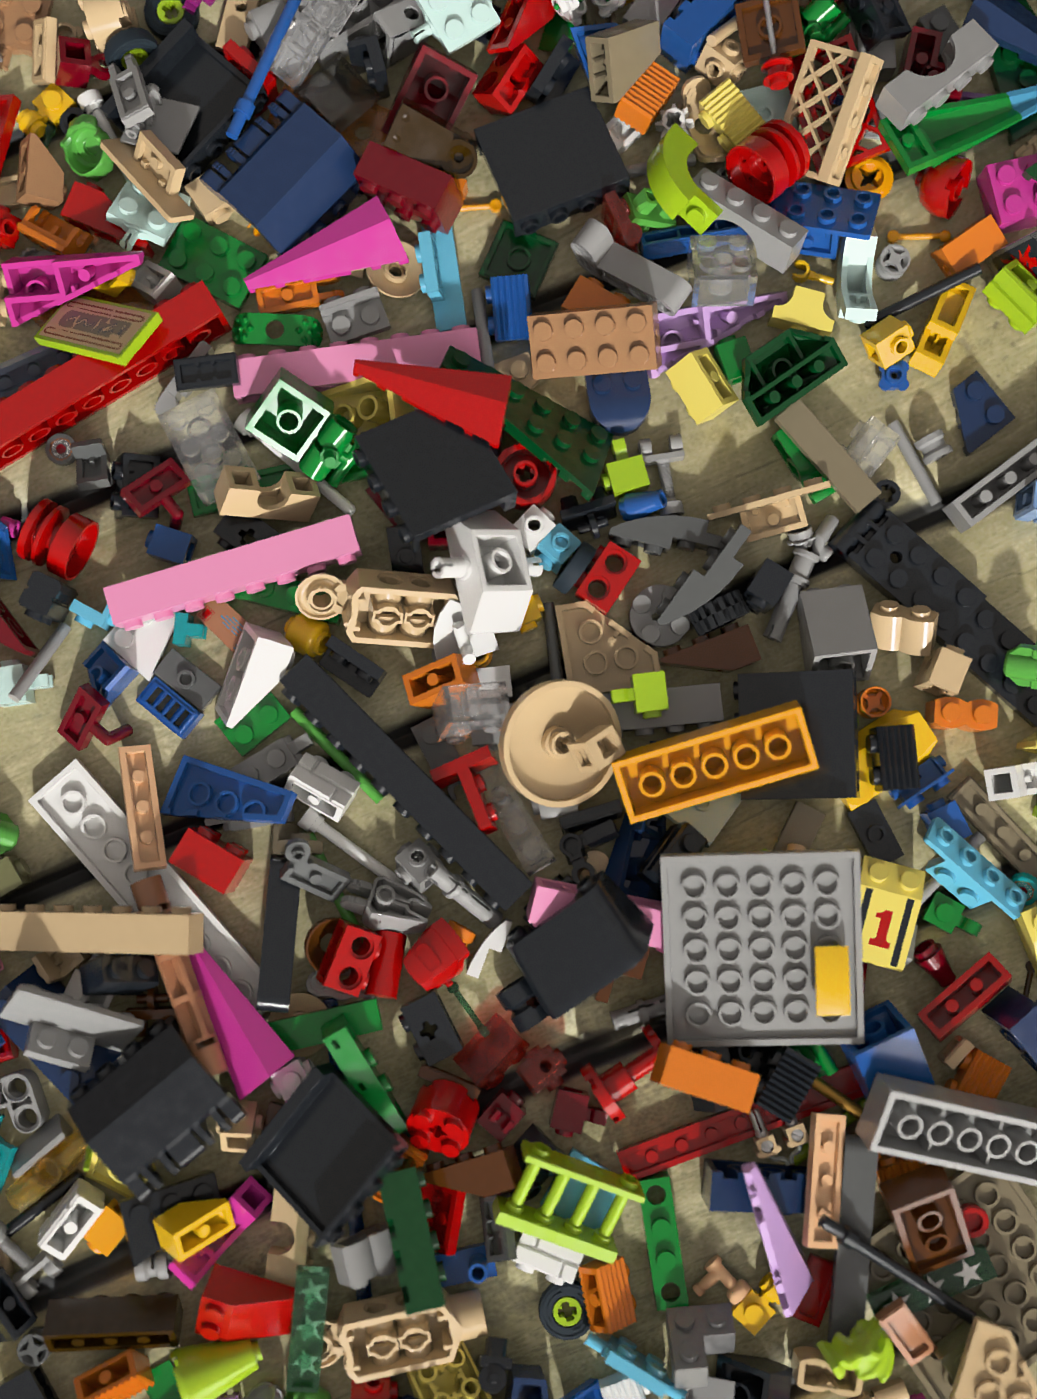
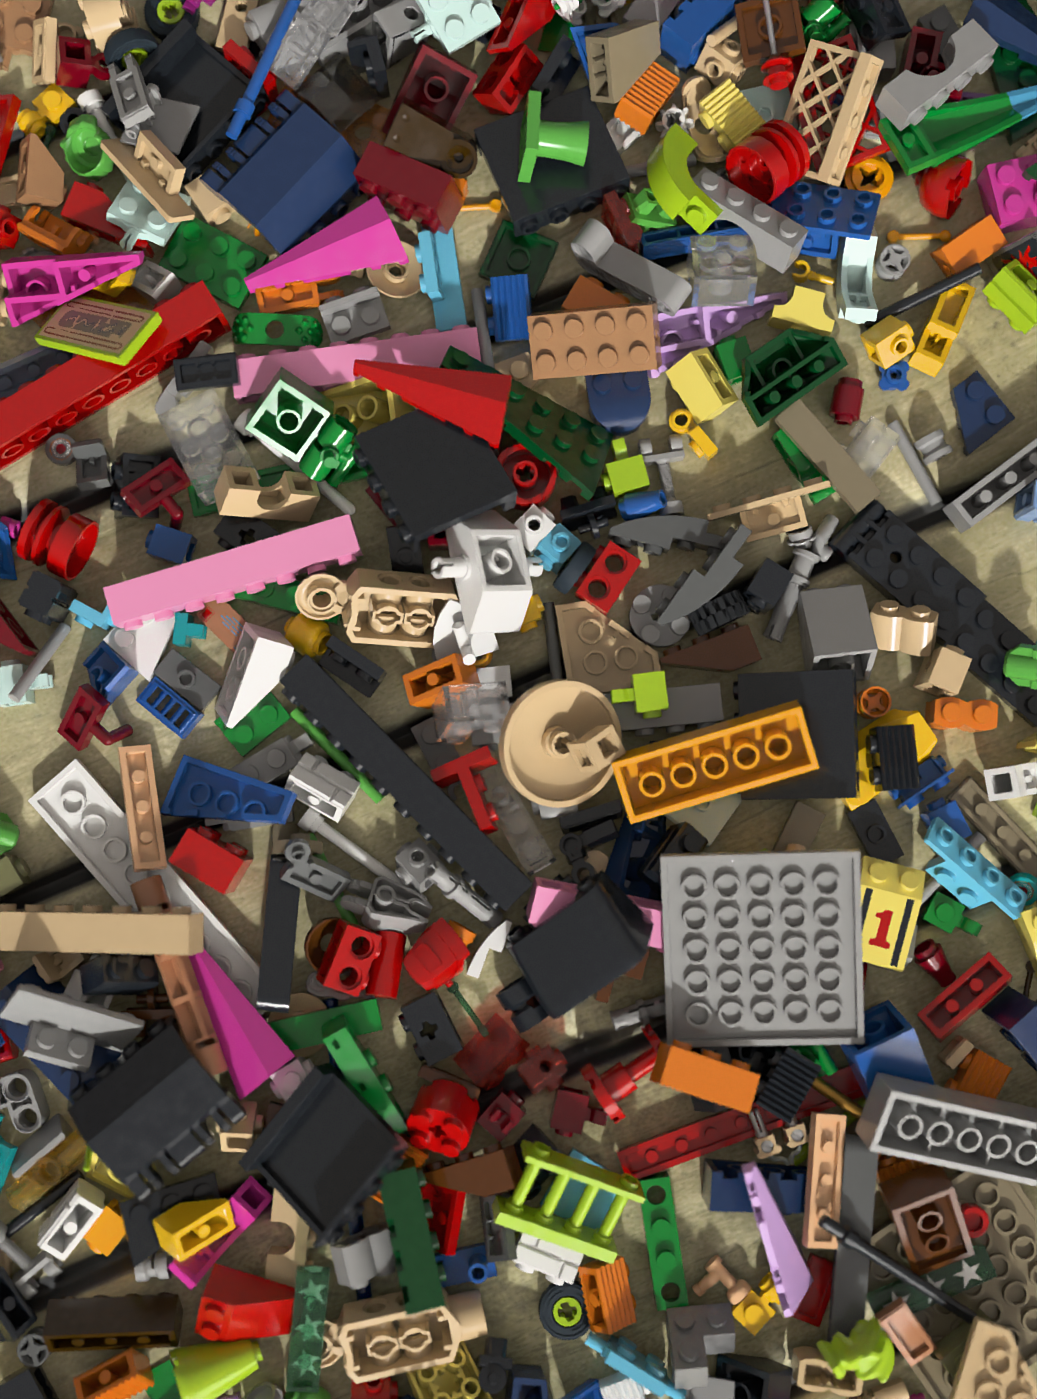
(549, 139): none -> bright green plant
(700, 442): none -> yellow plate
(832, 980): yellow slope -> none
(846, 401): none -> dark red brick
(894, 488): black bush -> none

